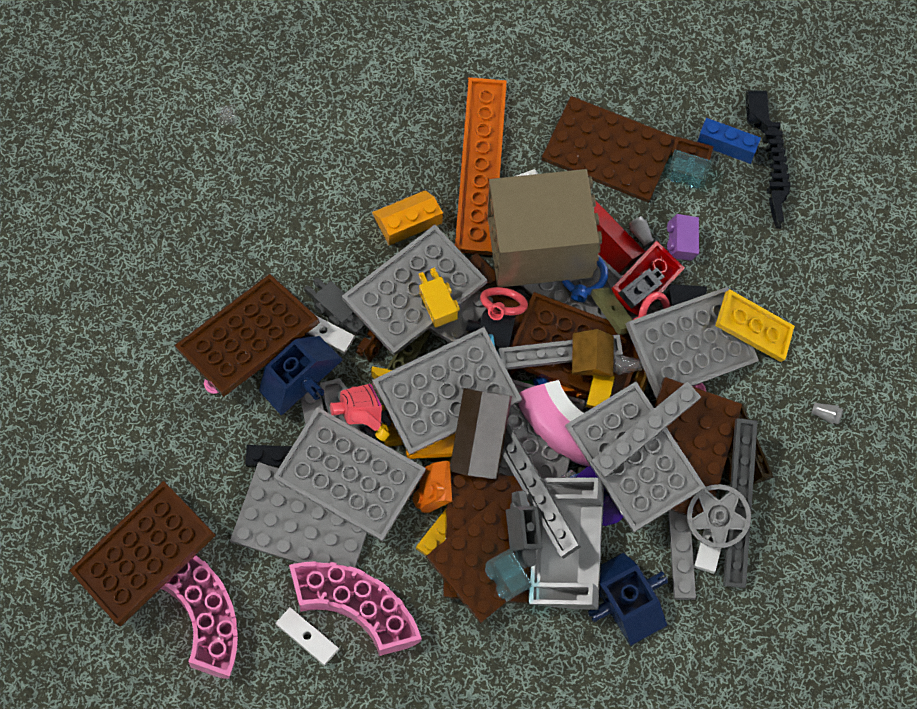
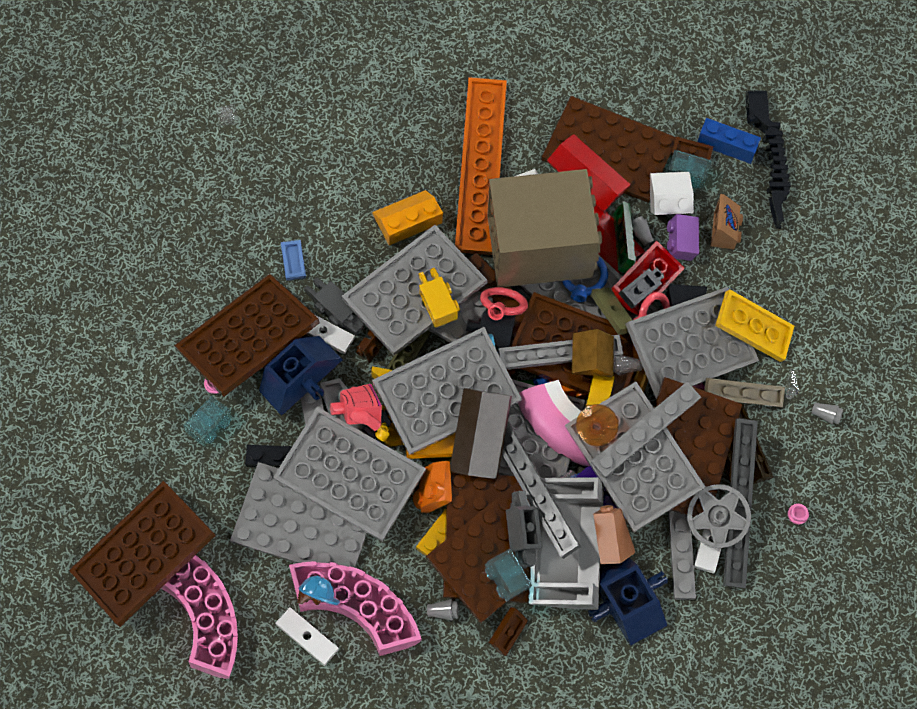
(208, 421): none -> clear light blue brick
(293, 260): none -> medium blue tile
(318, 590): none -> dark azure piece
(445, 610): none -> light grey cone
(508, 631): none -> reddish brown plate
(576, 155): none -> red slope
(604, 417): none -> clear orange dish
(612, 535): none -> nougat slope
(624, 237): none -> dark green plate
(671, 193): none -> white slope
(726, 224): none -> medium nougat slope
(746, 392): none -> dark tan plate
(792, 385): none -> clear bar
(798, 514): none -> bright pink plate

